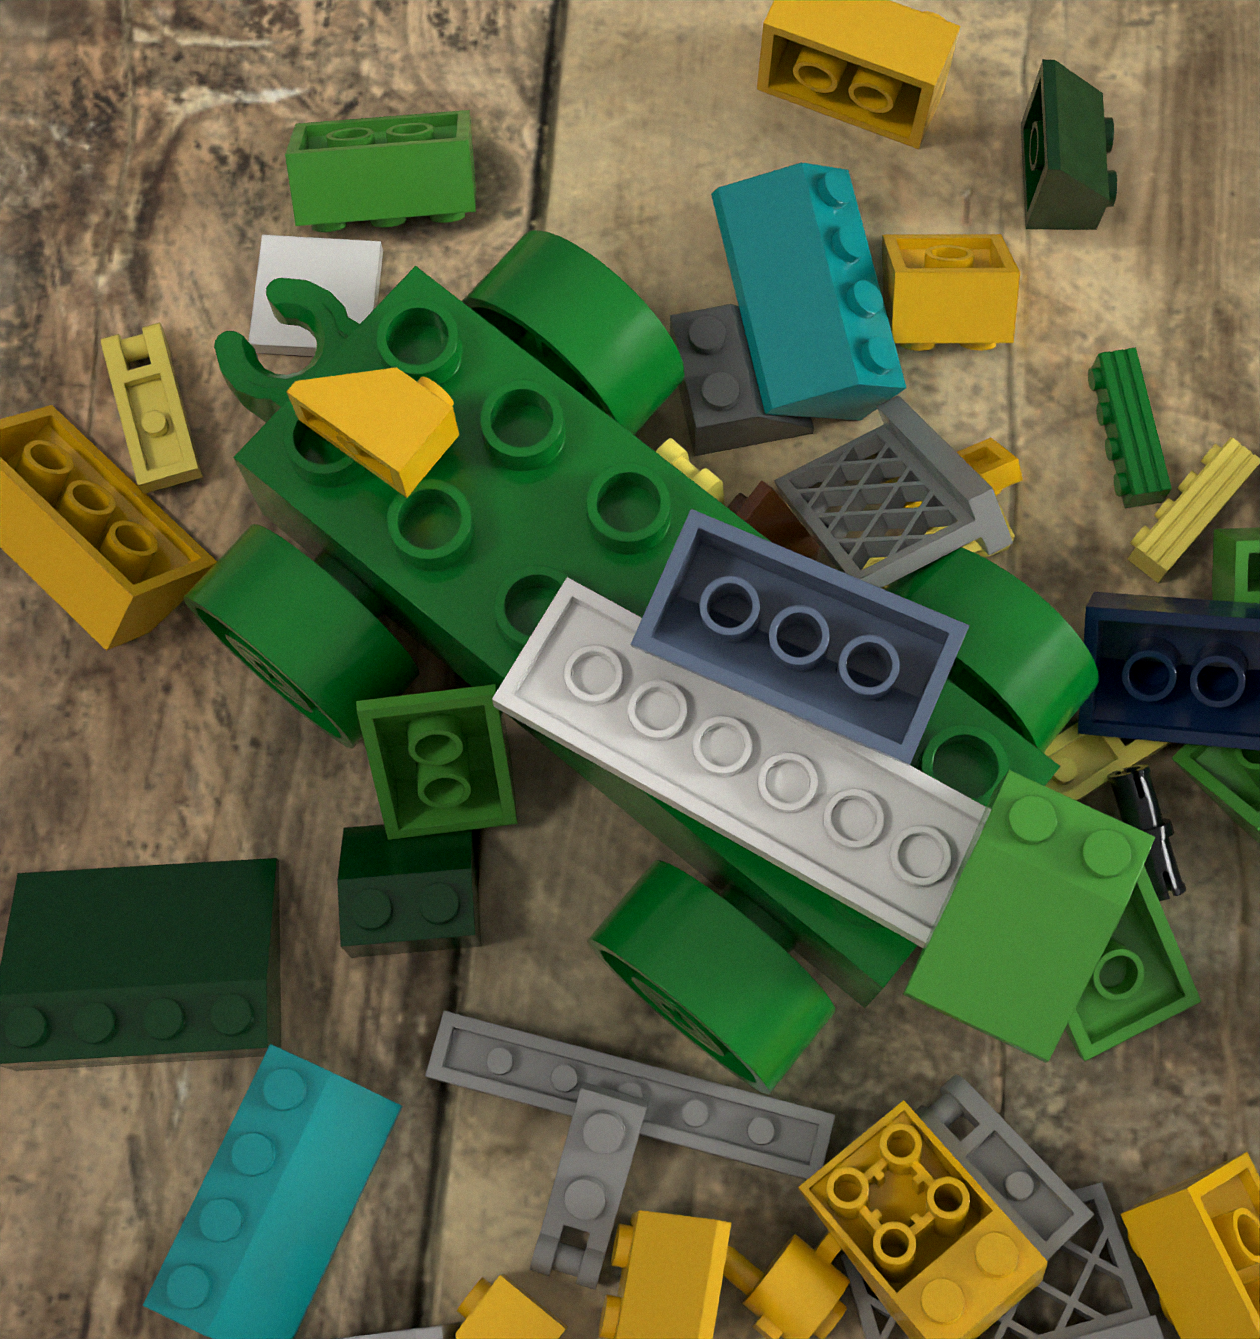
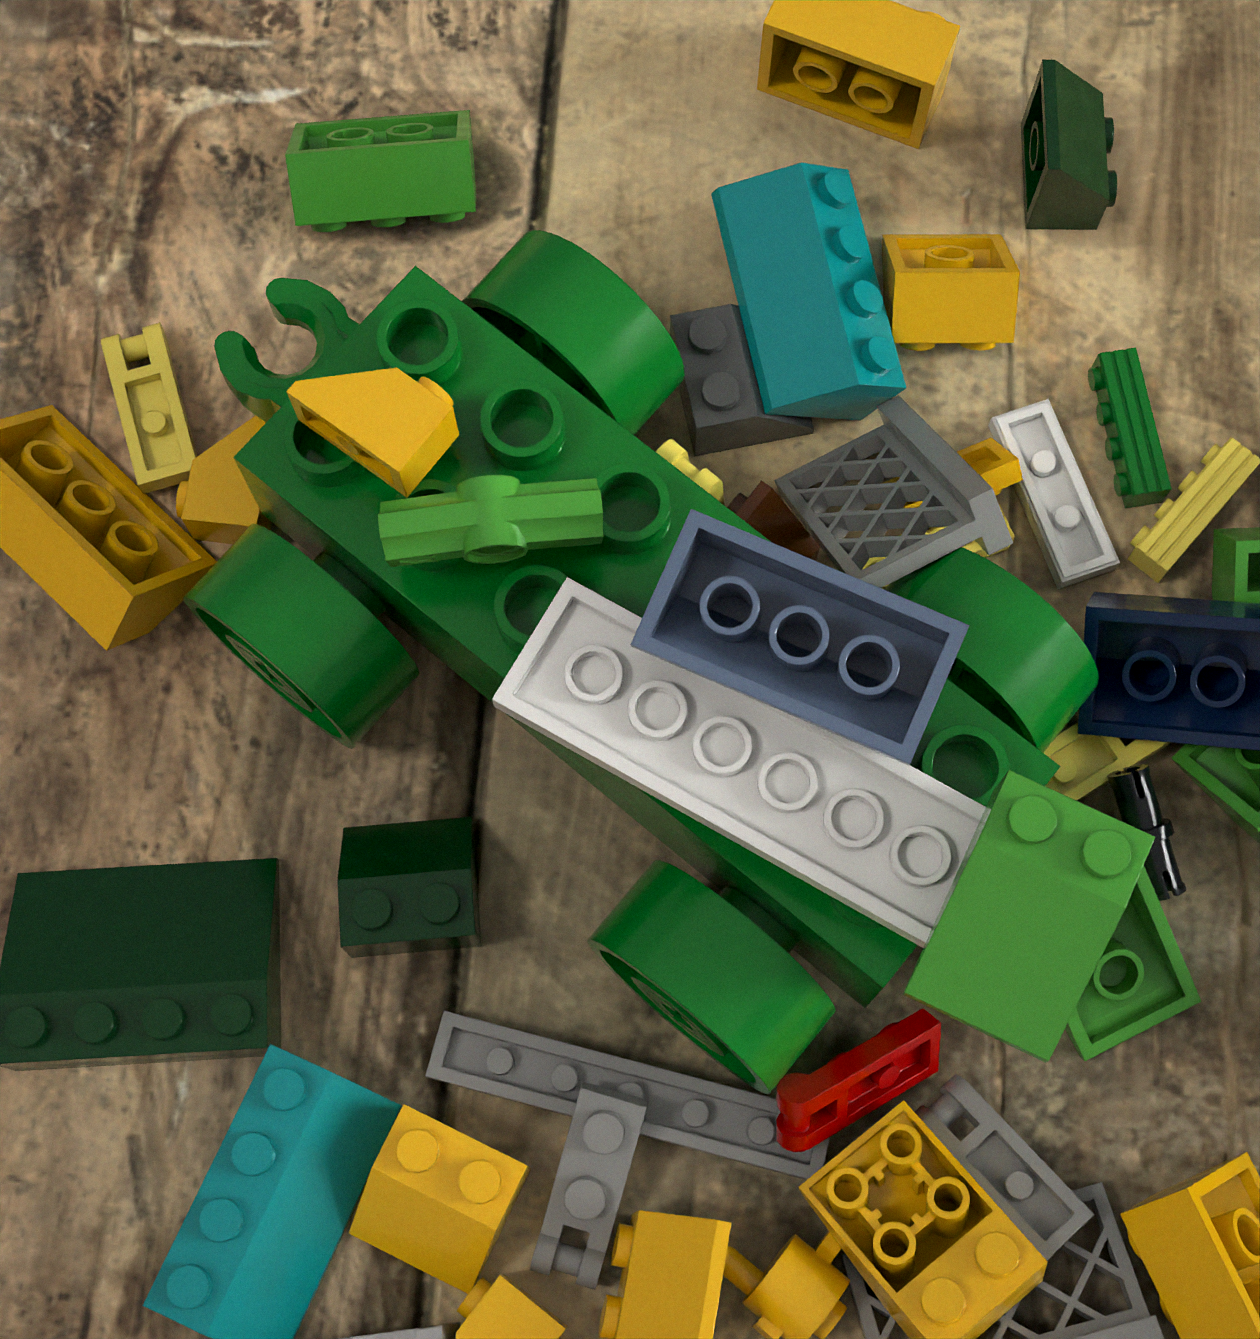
(216, 497): none -> yellow slope
(339, 265): white tile -> none
(437, 1199): none -> yellow slope
(439, 761): bright green slope -> none
(491, 521): none -> bright green piece
(856, 1081): none -> red plate
(1055, 495): none -> white tile

